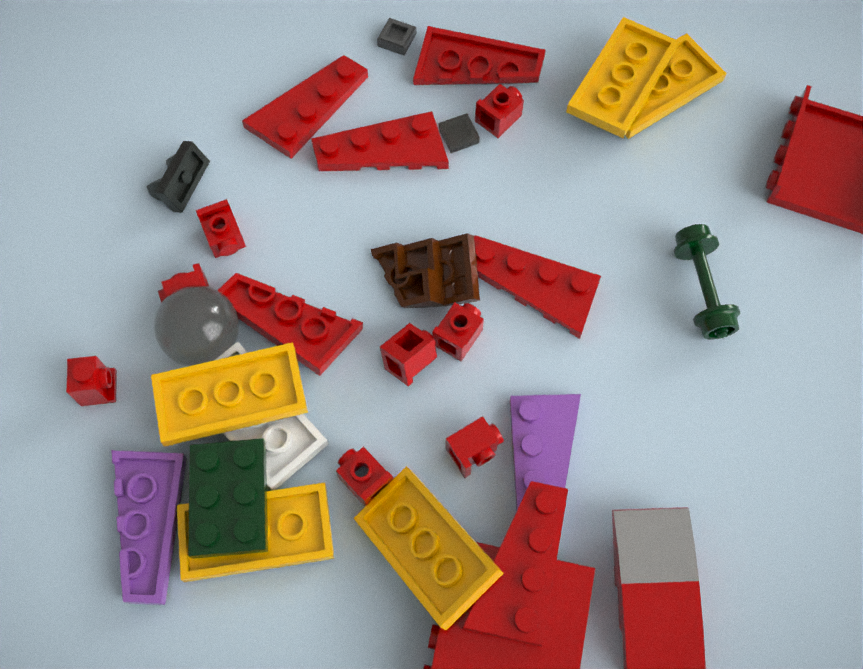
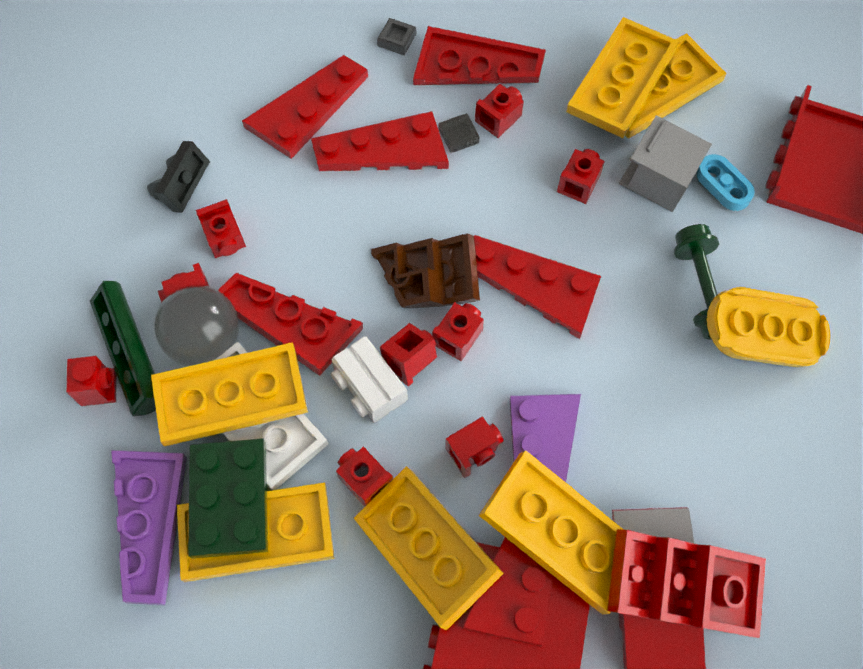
(124, 347): none -> dark green brick
(369, 380): none -> white brick
(555, 528): none -> yellow plate
(581, 175): none -> red brick
(664, 163): none -> light grey piece
(687, 583): none -> red slope
(726, 183): none -> medium azure plate
(768, 327): none -> yellow tile

